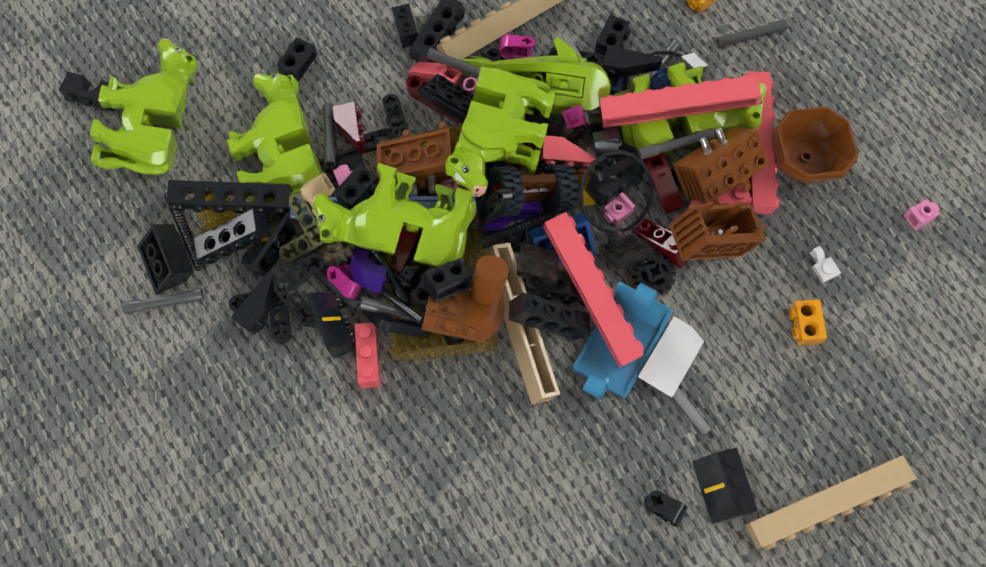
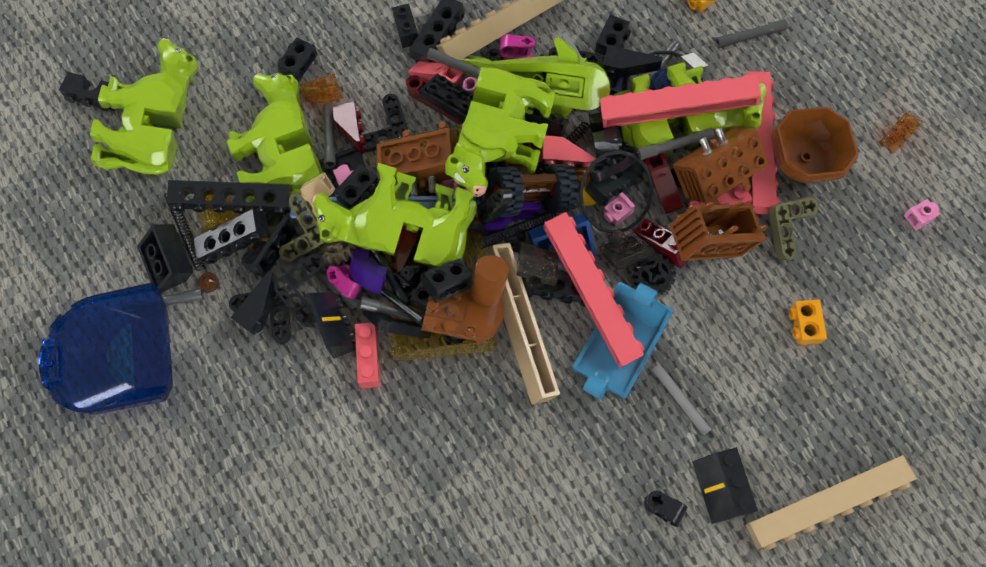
(109, 352): none -> clear blue windscreen
(208, 282): none -> reddish brown tile
(321, 90): none -> clear orange slope
(549, 316): black brick -> none
(574, 117): dark pink plate -> none
(672, 357): white sticker -> none
(786, 216): none -> olive beam
(824, 268): white plate -> none
(901, 131): none -> clear orange slope

